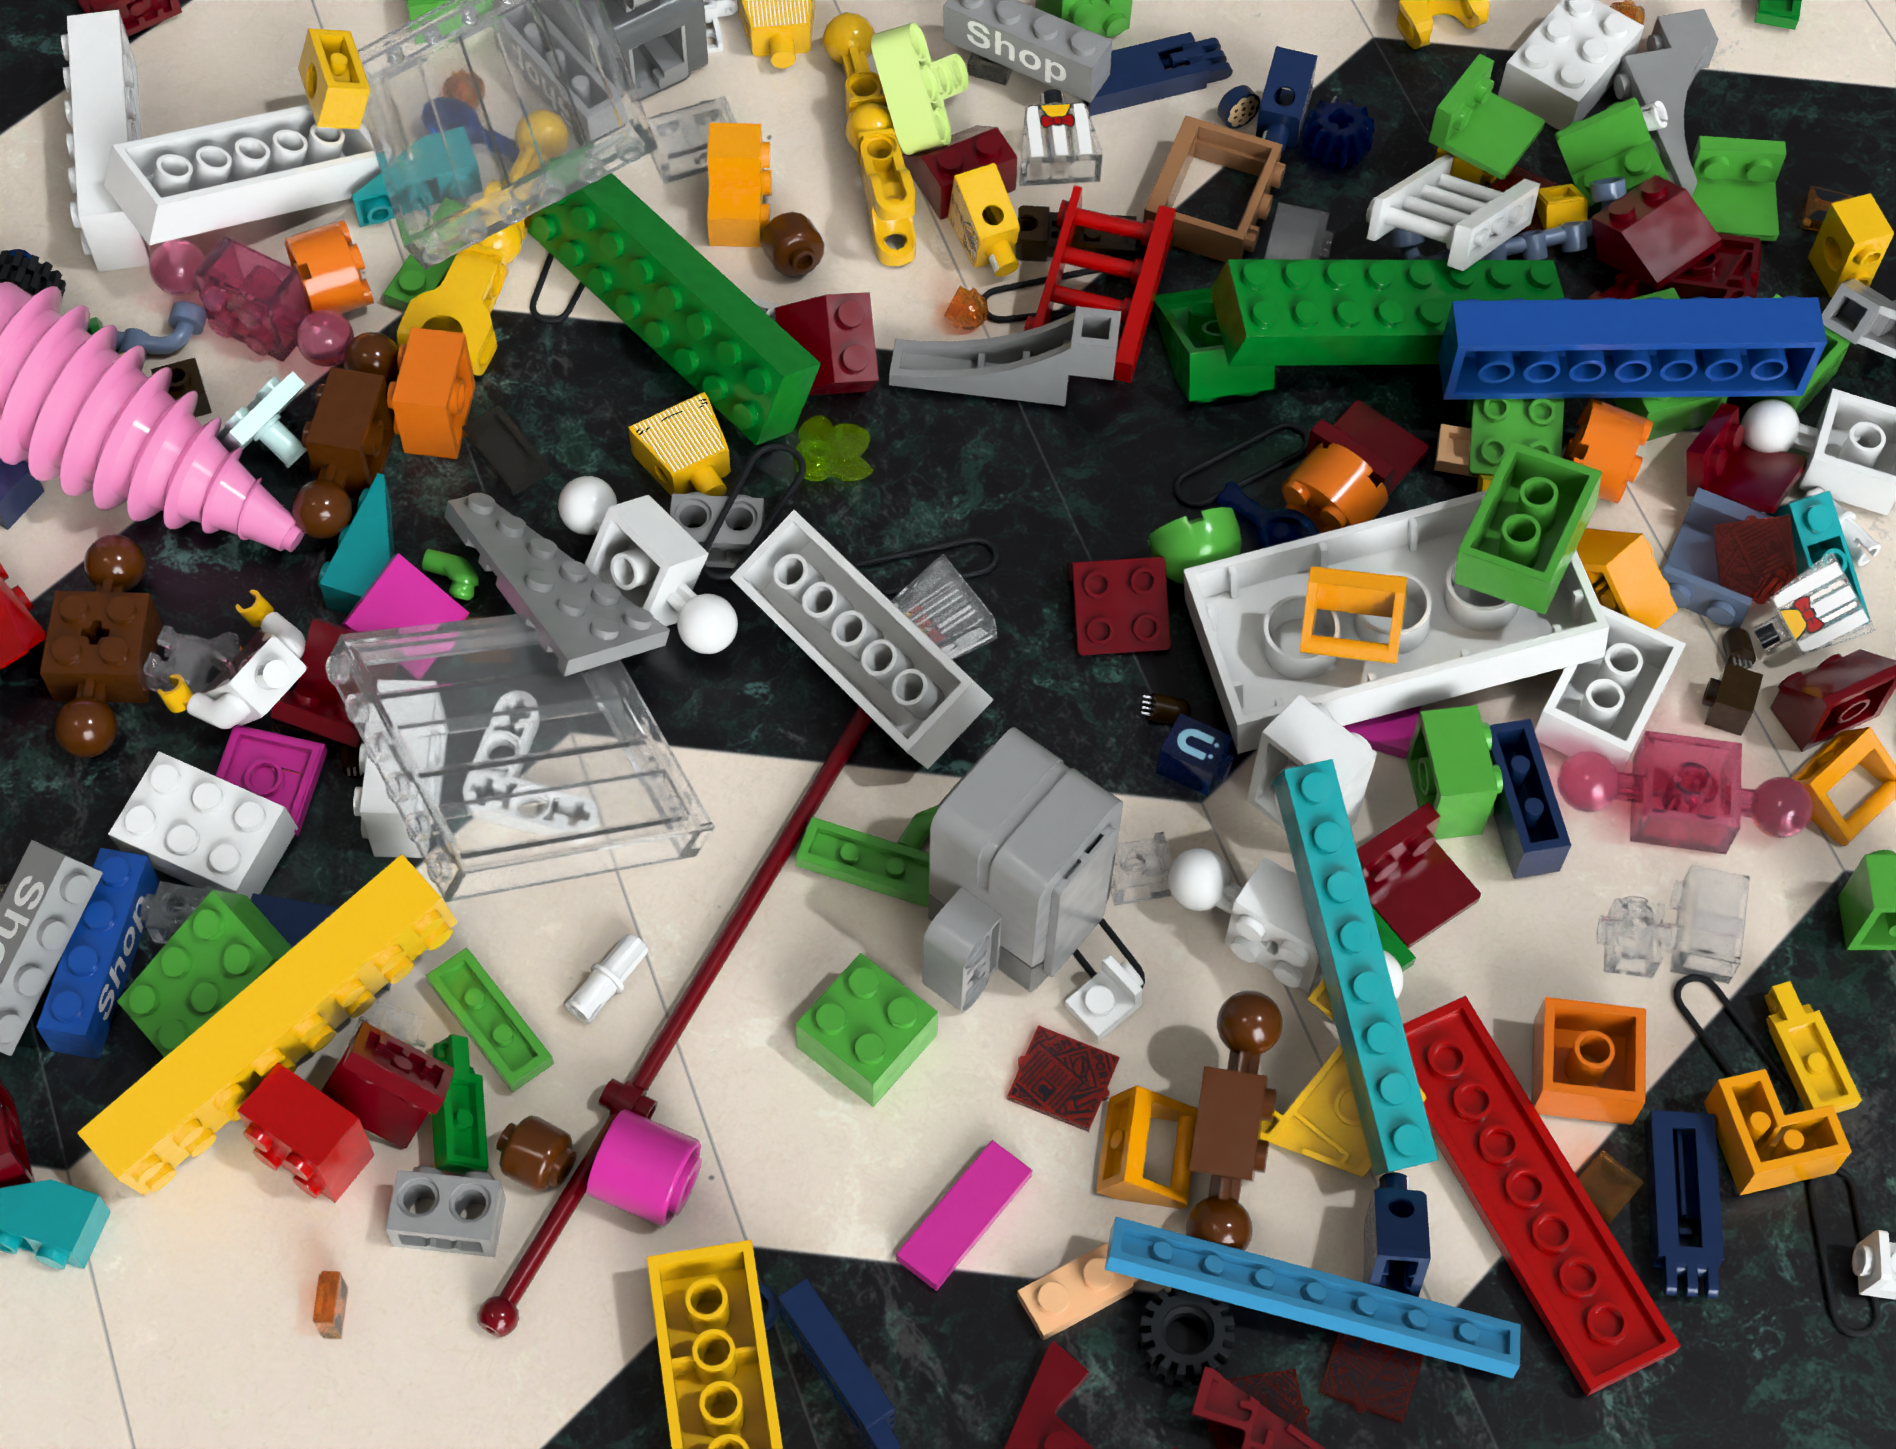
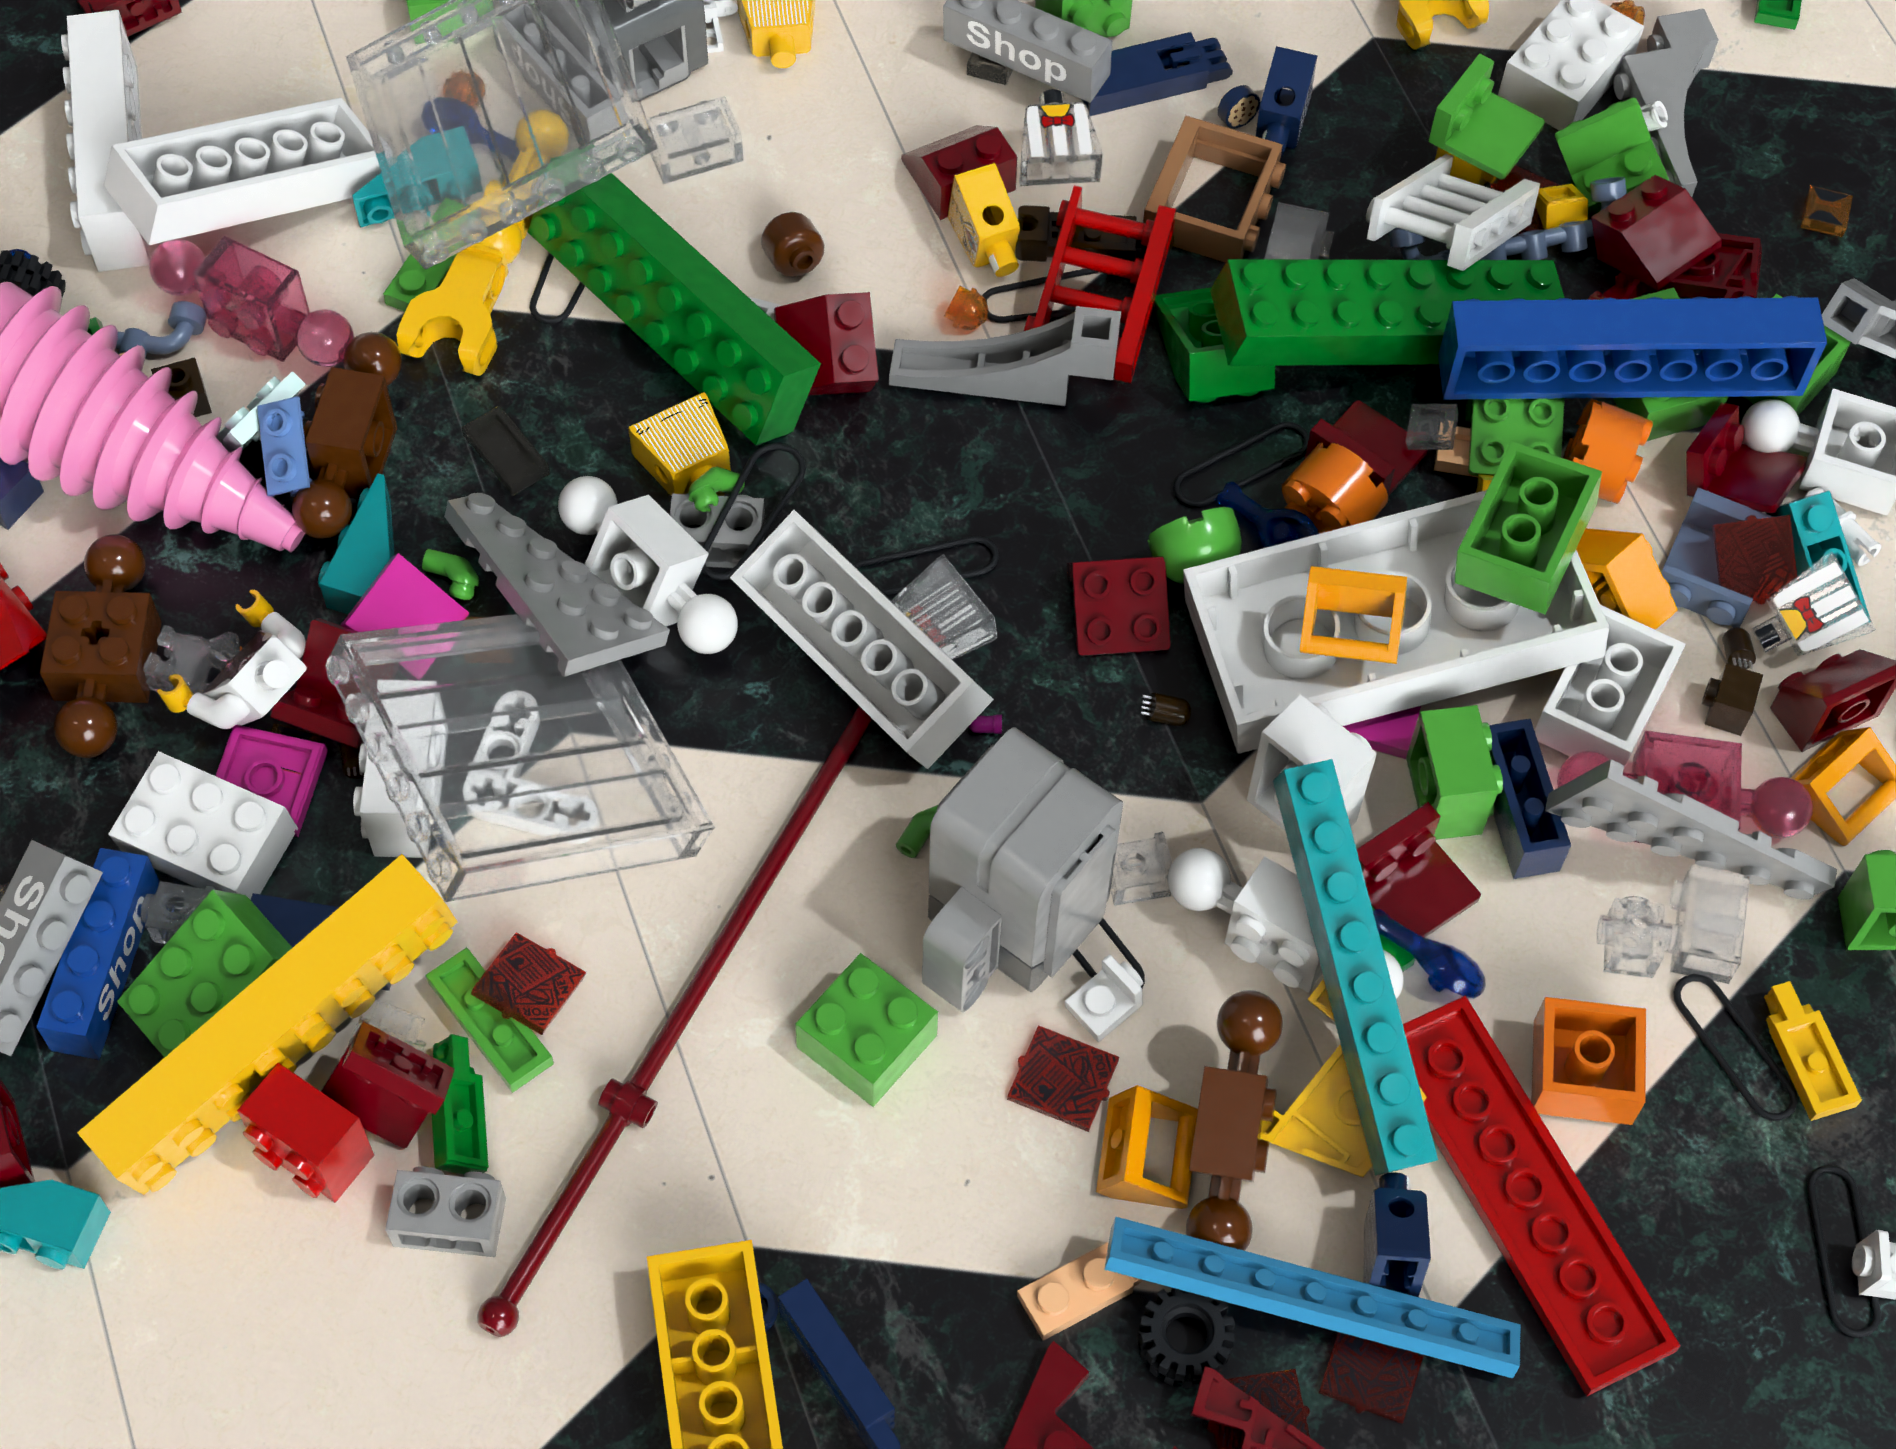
(283, 446): none -> medium blue hinge
(329, 268): orange brick -> none
(330, 1304): clear orange tile -> none
(333, 78): yellow brick -> none
(432, 392): orange brick -> none
(528, 983): none -> clear red piece
(536, 1153): reddish brown head -> none
(607, 978): white axle -> none
(645, 1168): dark pink piece -> none
(704, 489): none -> bright green arm
(737, 184): light orange brick -> none
(833, 450): clear neon green plate -> none
(865, 861): bright green plate -> none
(872, 135): yellow piece -> none
(917, 86): yellowish green beam -> none
(964, 1215): dark pink tile -> none
(987, 724): none -> magenta piece
(1195, 755): clear blue brick -> none
(1338, 132): clear blue gear -> none
(1432, 427): none -> clear tile
(1443, 963): none -> clear blue piece
(1609, 1185): clear orange tile -> none
(1684, 1187): dark blue hinge -> none
(1685, 827): none -> light grey wing
(1738, 184): bright green bracket -> none
(1764, 1144): light orange brick -> none
(1850, 242): yellow brick -> none

